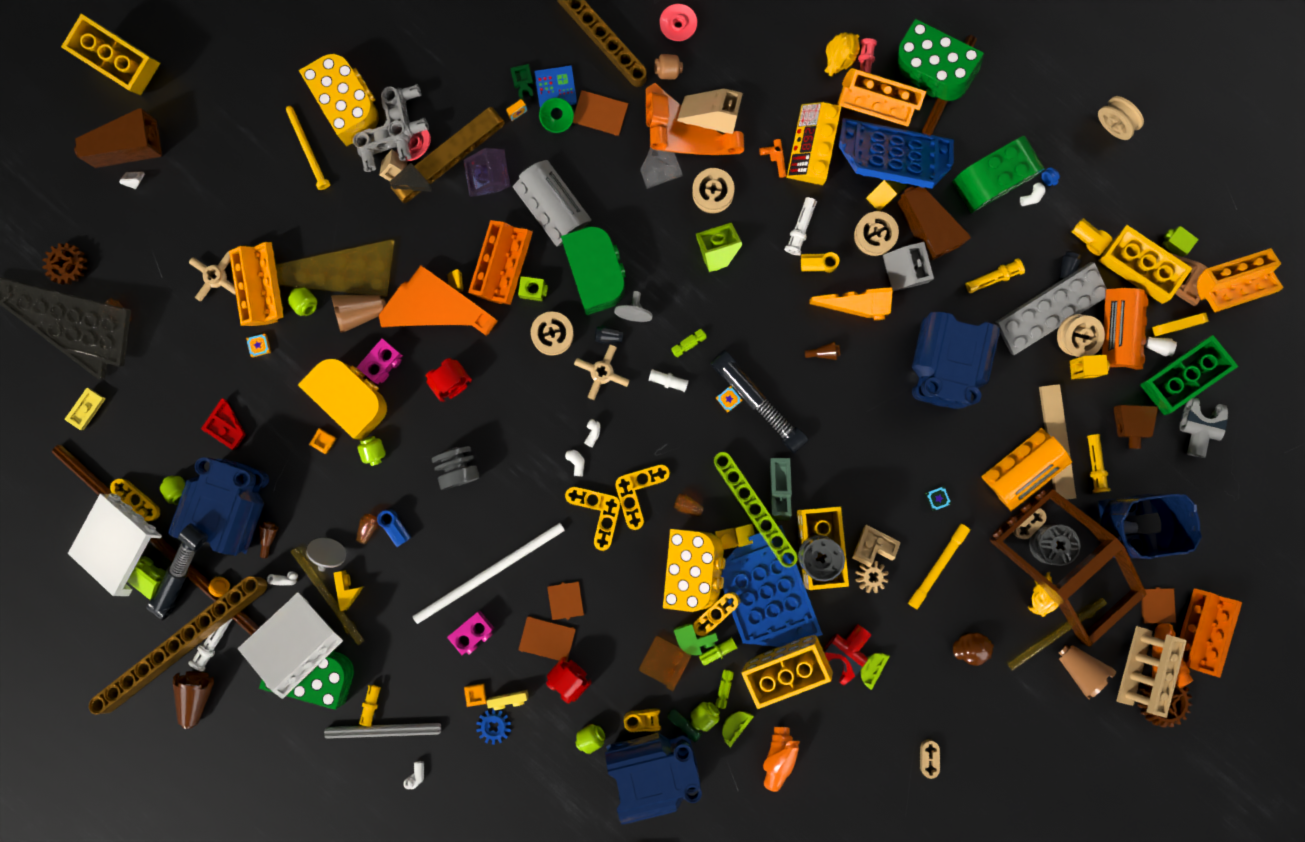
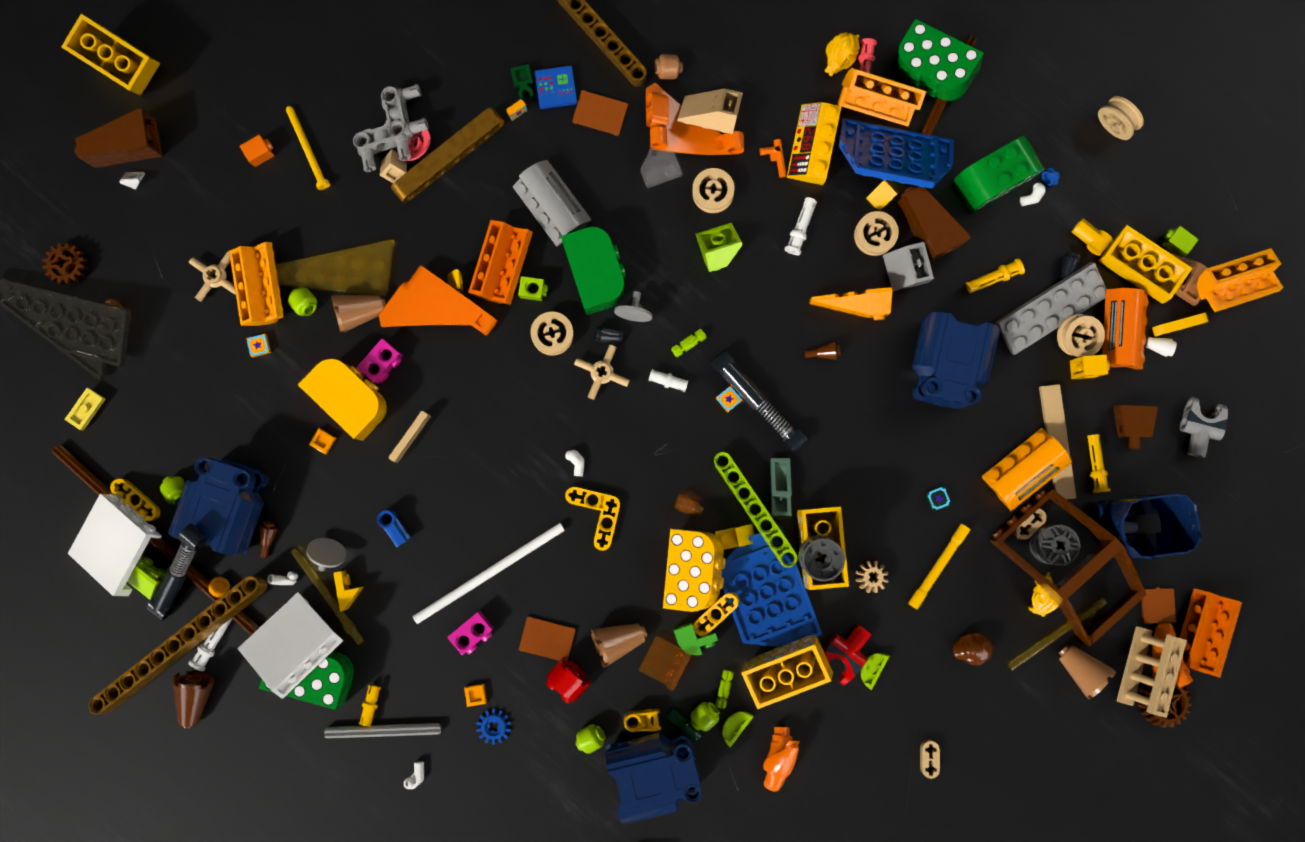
(224, 425): red wing -> none
(257, 150): none -> orange brick
(341, 96): yellow brick -> none
(366, 528): clear orange cone -> none
(371, 450): lime head -> none
(409, 436): none -> tan tile
(410, 179): clear smoke slope -> none
(448, 379): red brick -> none
(455, 467): dark grey wheel -> none
(486, 172): clear purple slope -> none
(500, 701): light yellow plate -> none
(552, 124): green piece -> none
(565, 600): dark orange piece -> none
(594, 433): white arm -> none
(617, 641): none -> medium nougat cone
(634, 485): yellow beam -> none
(678, 14): coral dish -> none
(718, 651): lime axle -> none
(816, 262): yellow piece -> none
(874, 542): tan plate -> none
(1188, 375): green brick -> none

